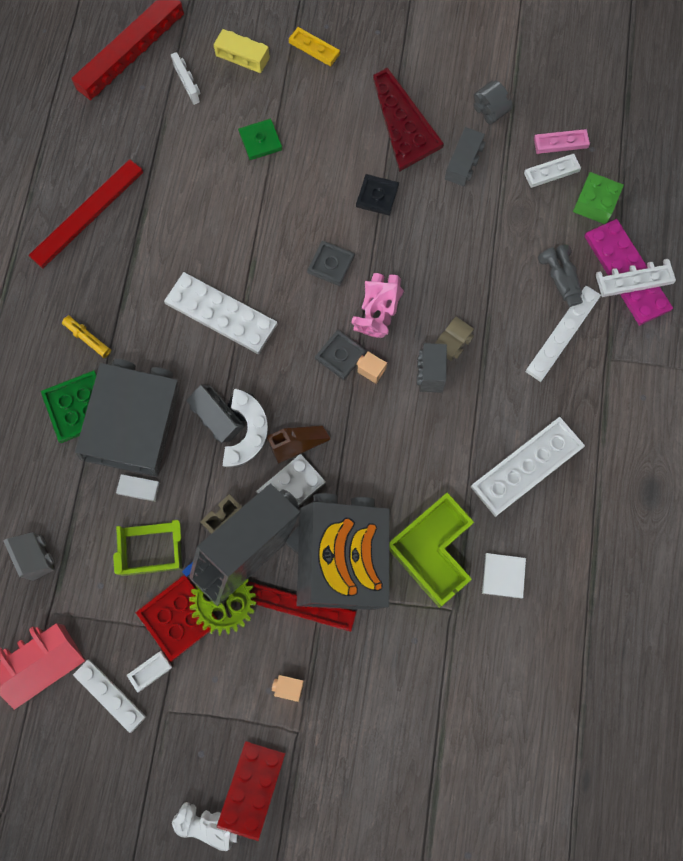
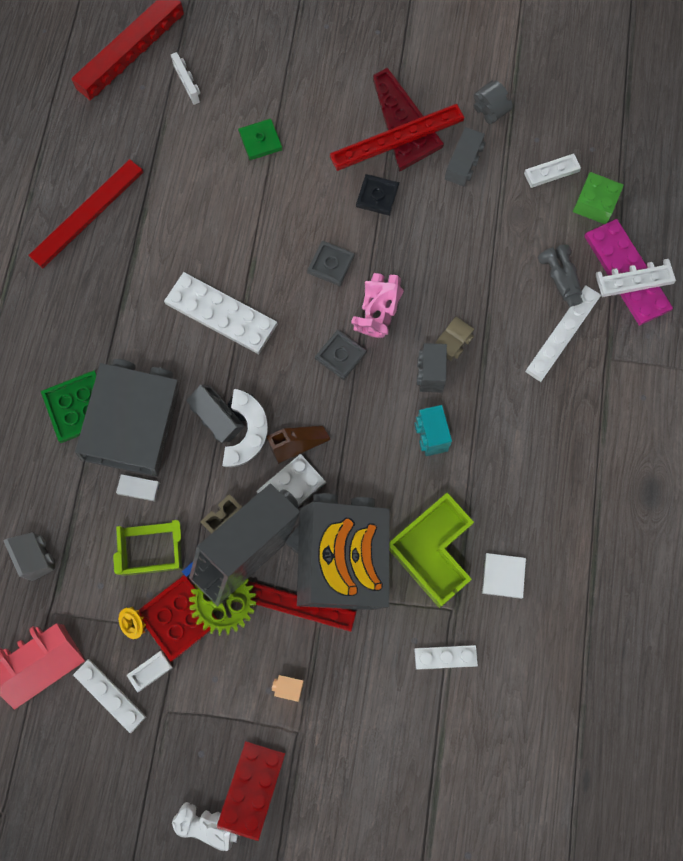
(80, 331): yellow pin -> none
(125, 622): none -> yellow gear
(241, 50): light yellow brick -> none
(314, 46): yellow plate -> none
(371, 367): light nougat brick -> none
(396, 137): none -> red tile
(433, 430): none -> teal brick
(445, 657): none -> white plate
(527, 466): white plate -> none
(561, 141): bright pink plate -> none

